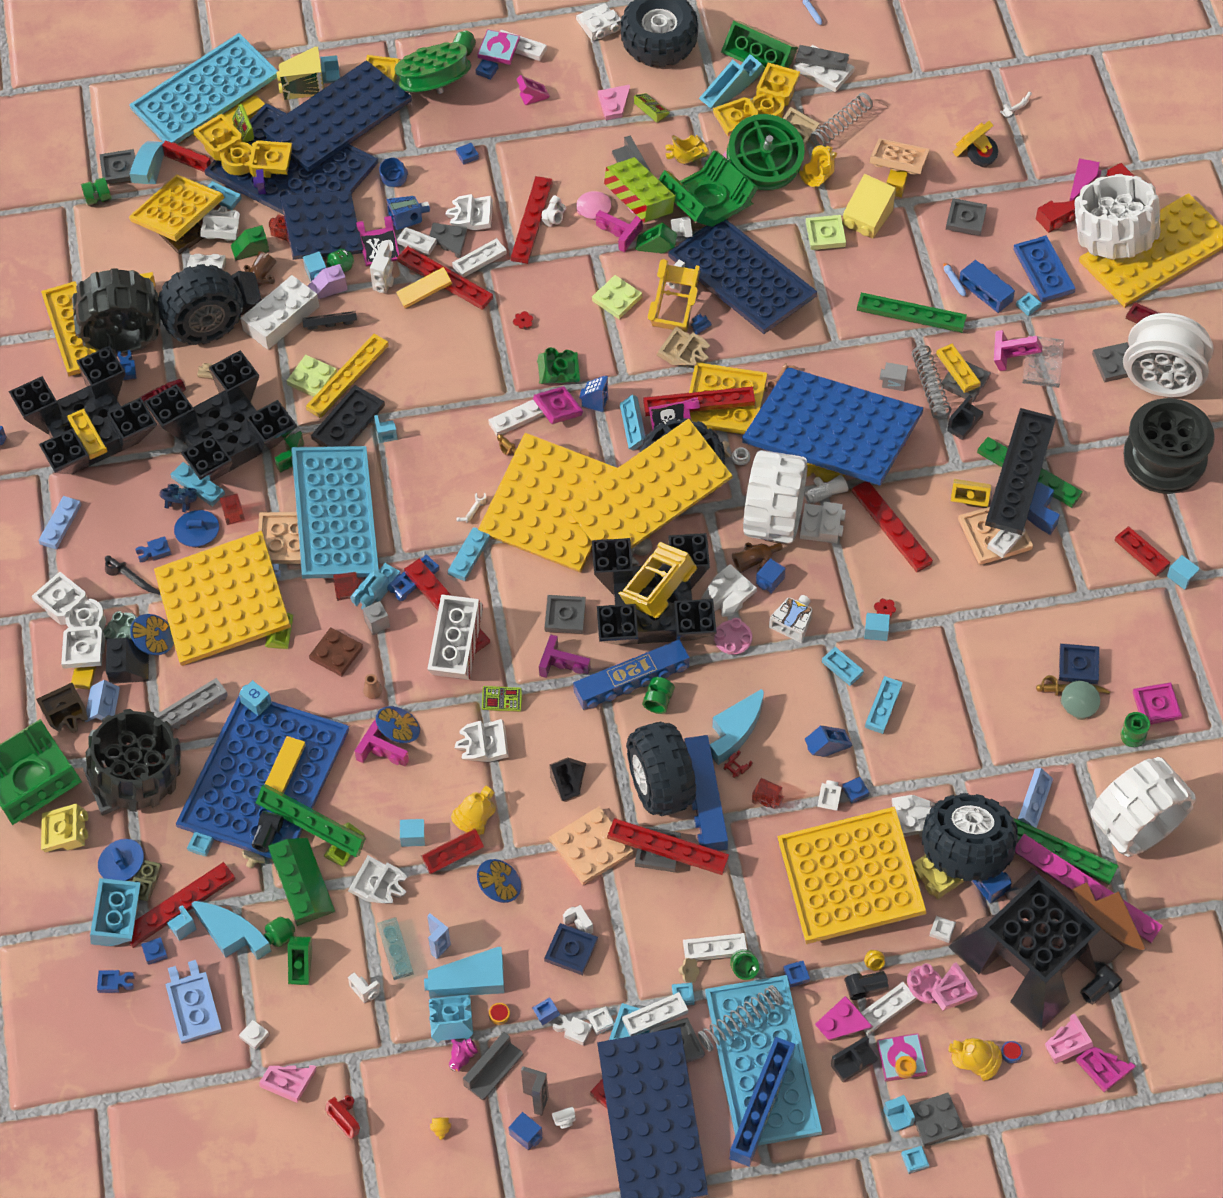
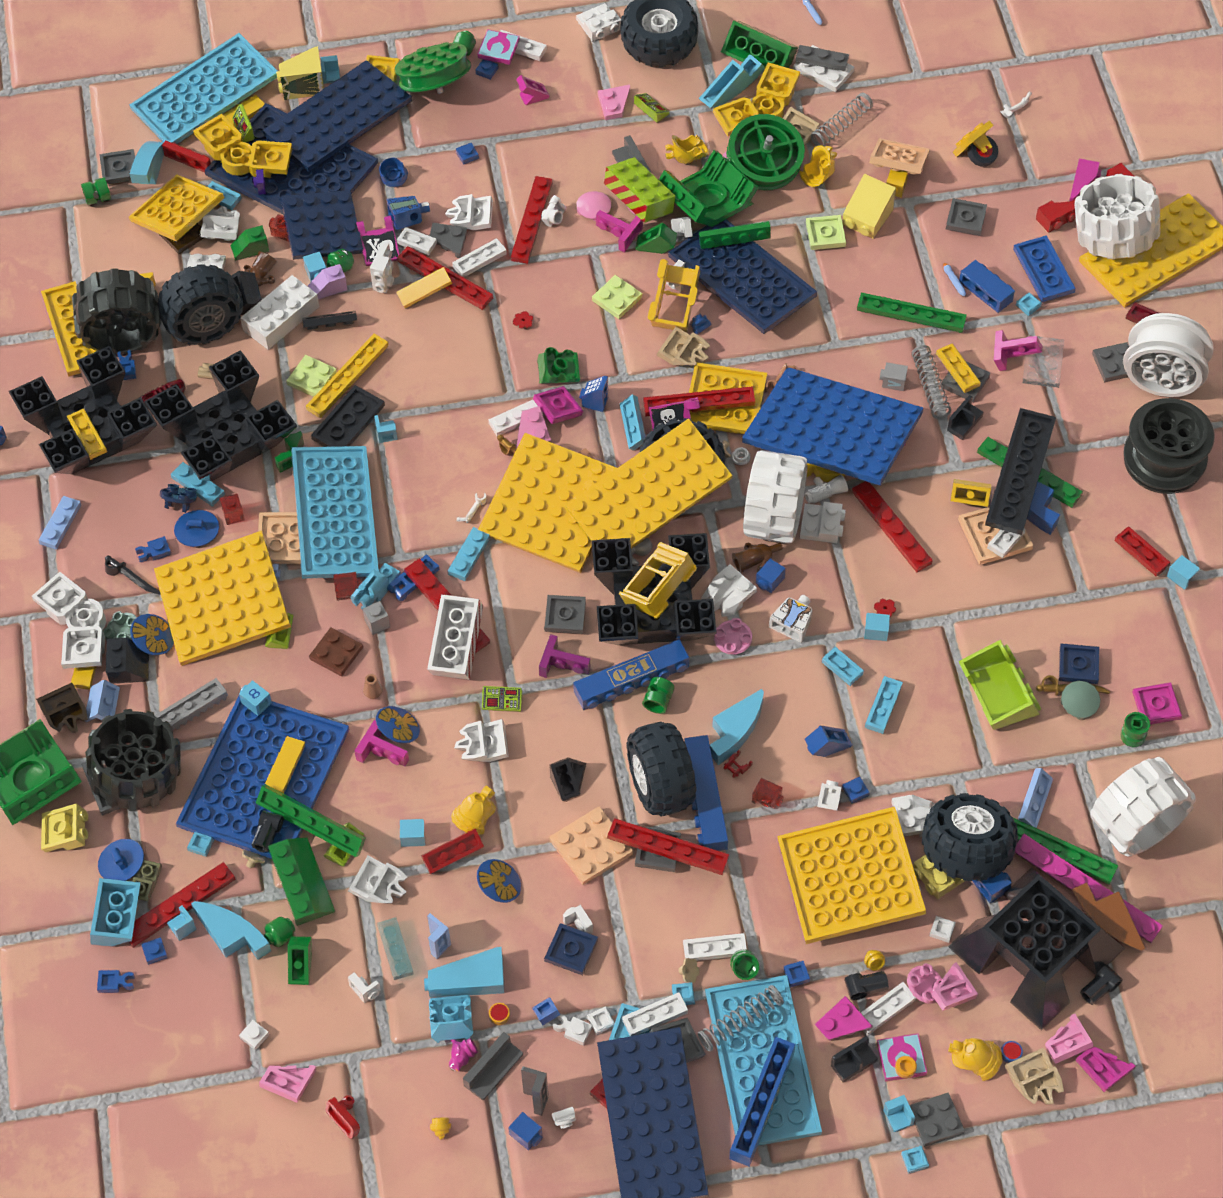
(192, 1004): light blue tile -> none
(533, 424): none -> bright pink wing
(735, 235): none -> green plate
(1000, 685): none -> lime windscreen
(1035, 1076): none -> tan plate

